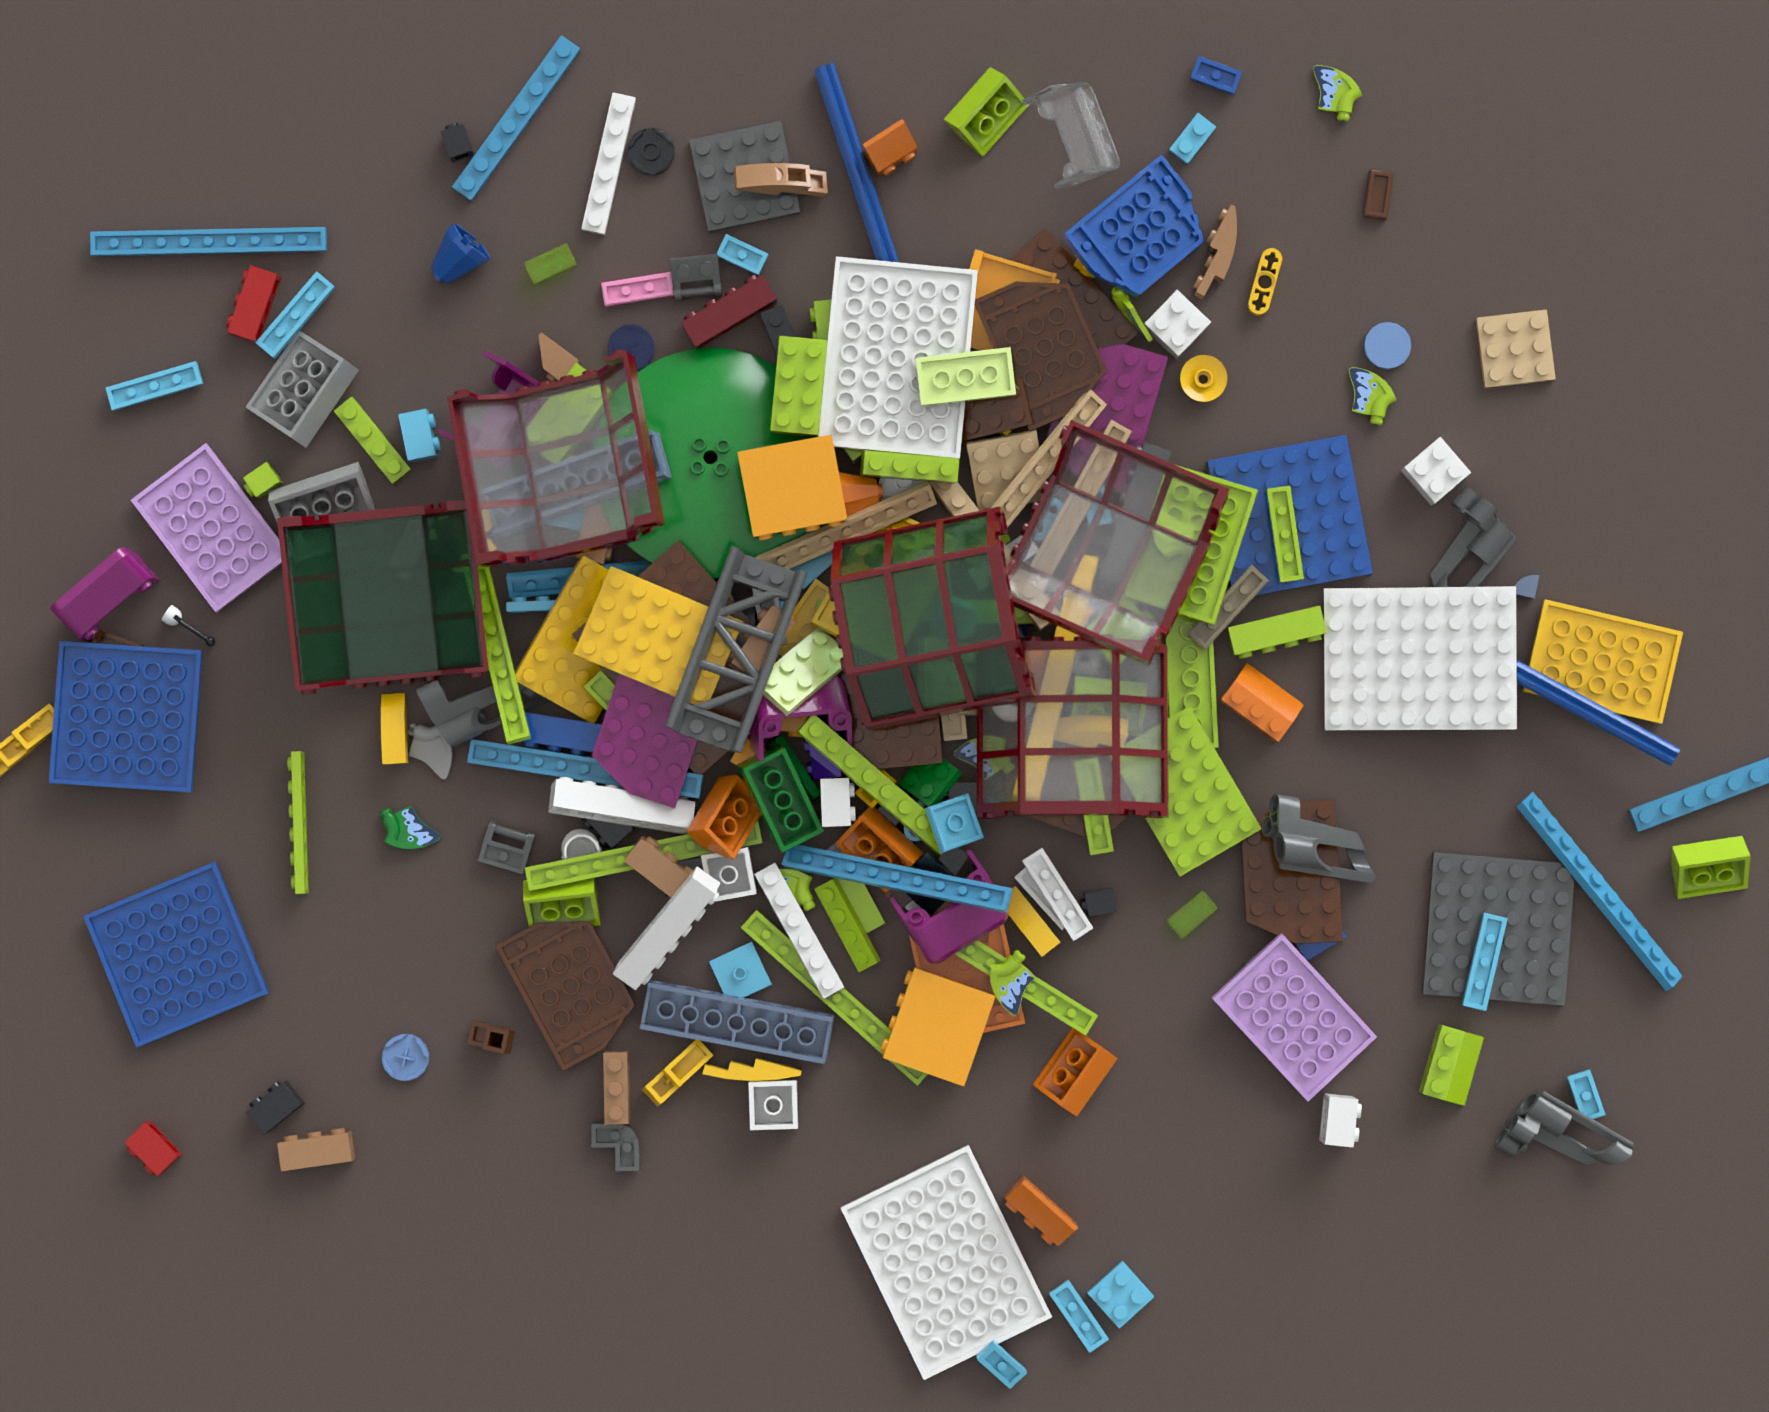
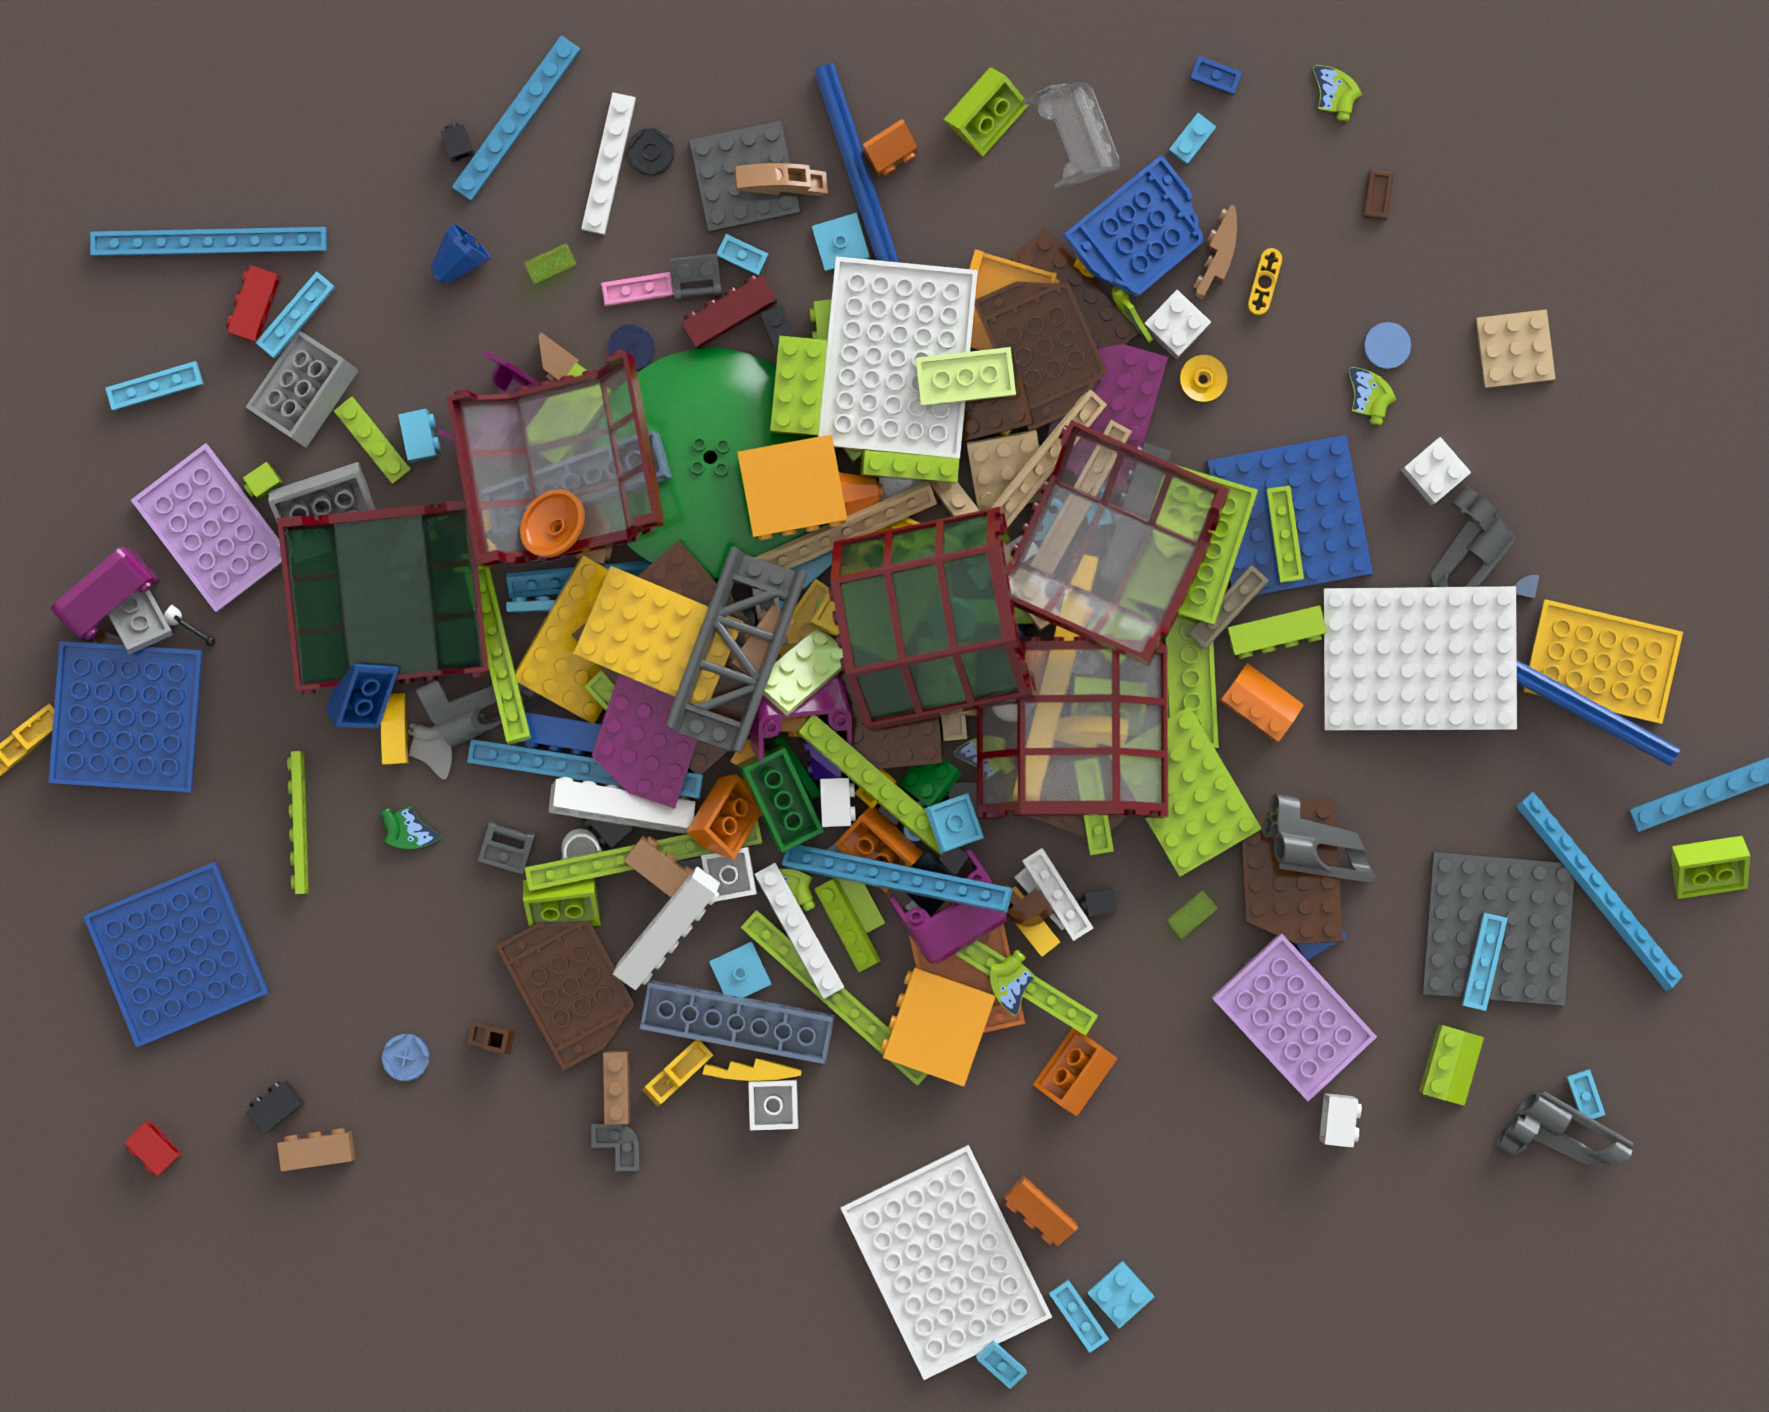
(139, 622): none -> light grey plate
(362, 696): none -> blue slope
(552, 523): none -> orange dish
(840, 238): none -> medium azure plate
(1030, 910): none -> reddish brown brick

